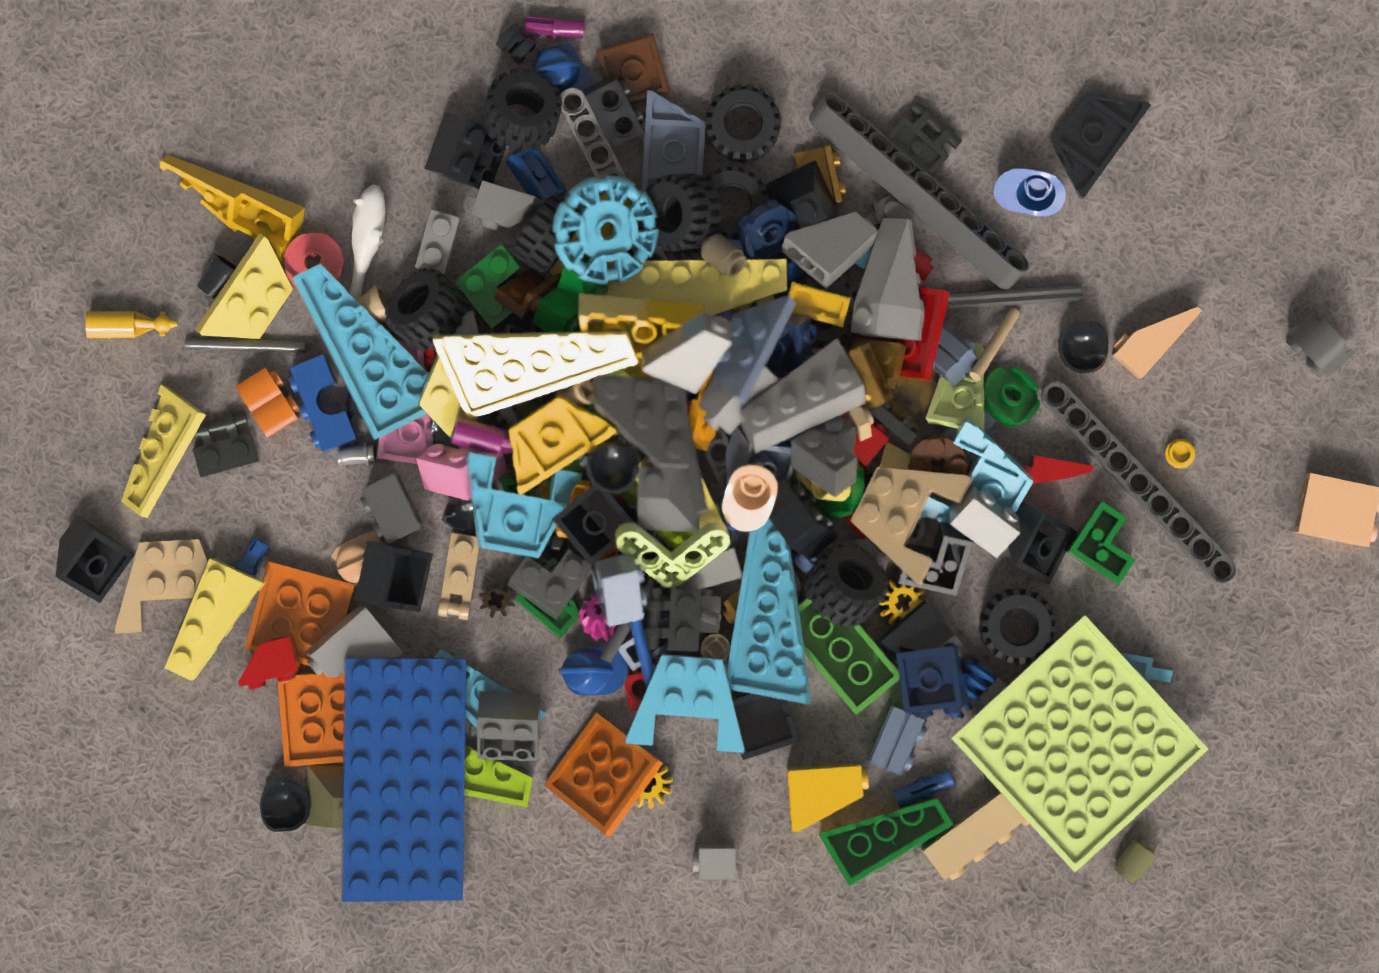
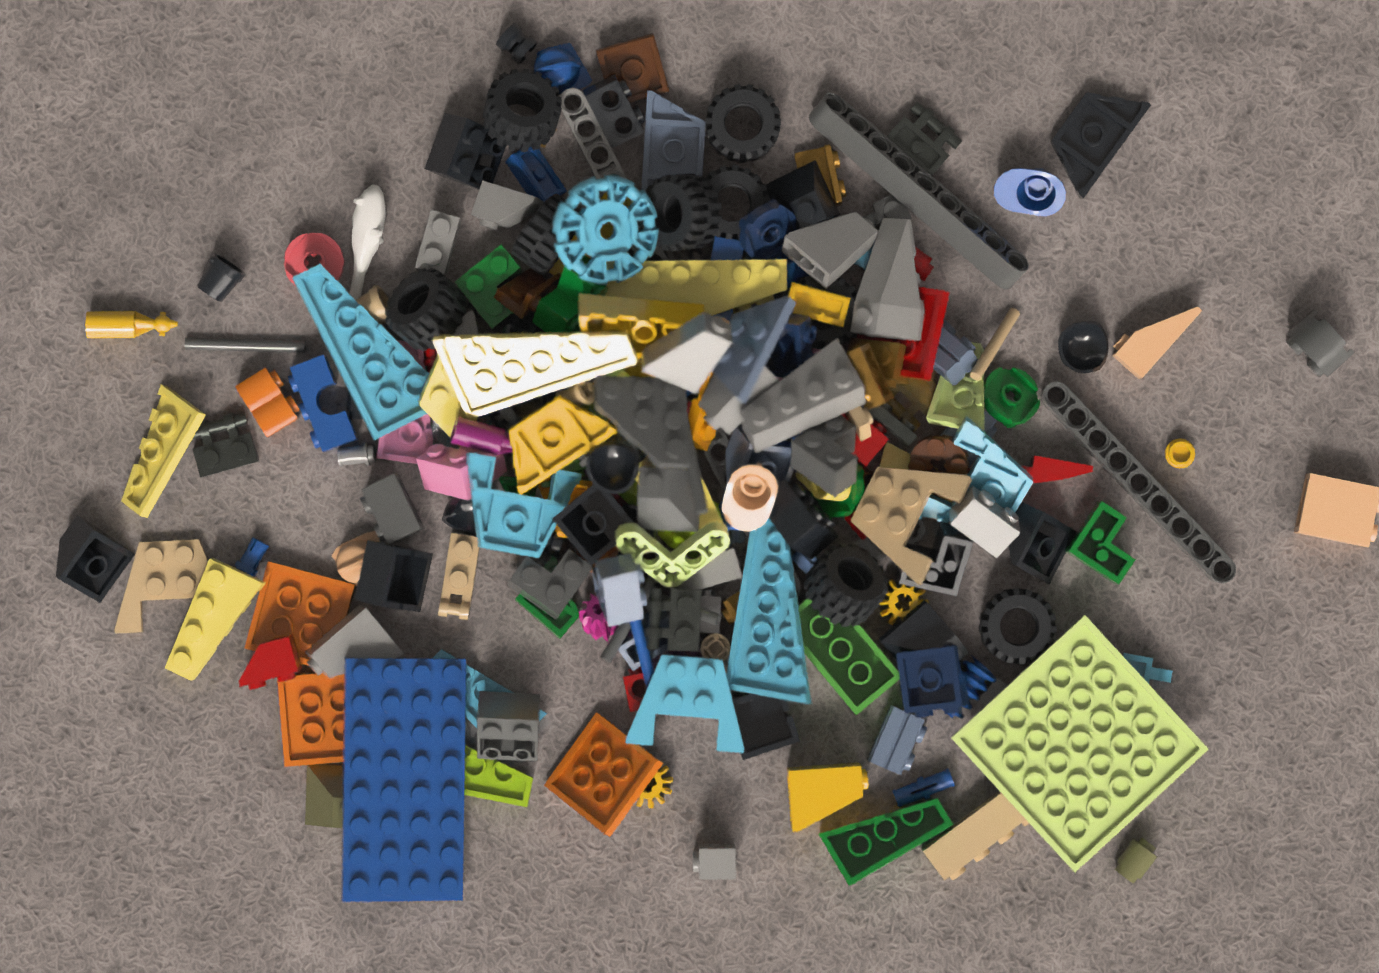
(242, 205): yellow wedge -> none
(249, 296): light yellow wing -> none
(284, 806): black helmet -> none
(505, 602): dark brown gear -> none
(554, 26): magenta axle -> none
(591, 675): blue piece -> none
(723, 255): dark tan brick -> none
(1014, 296): dark grey axle -> none

